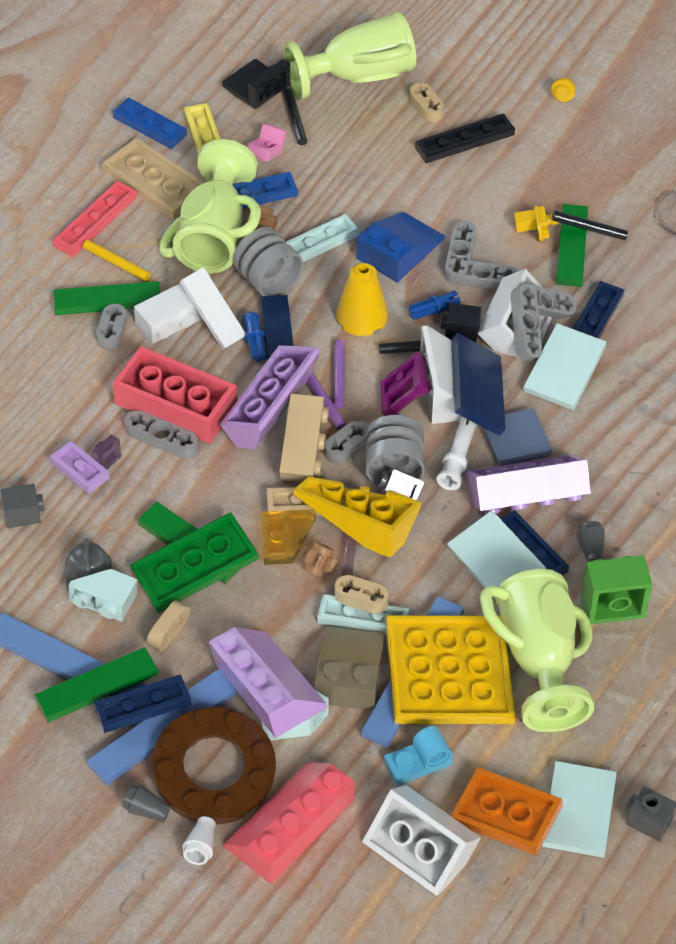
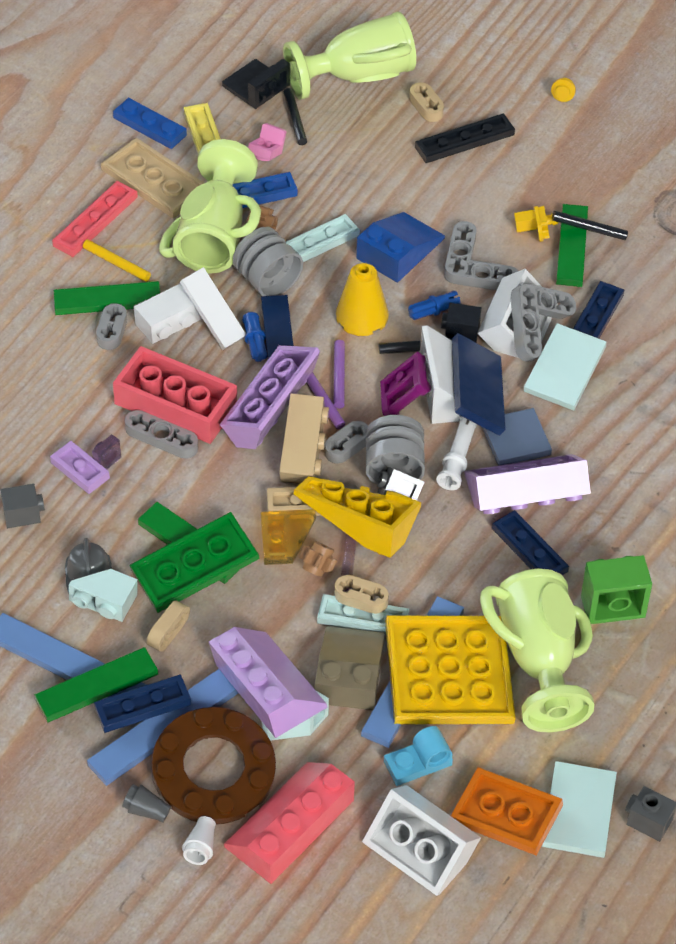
(492, 551): light aqua tile -> none
(591, 539): dark grey cone -> none

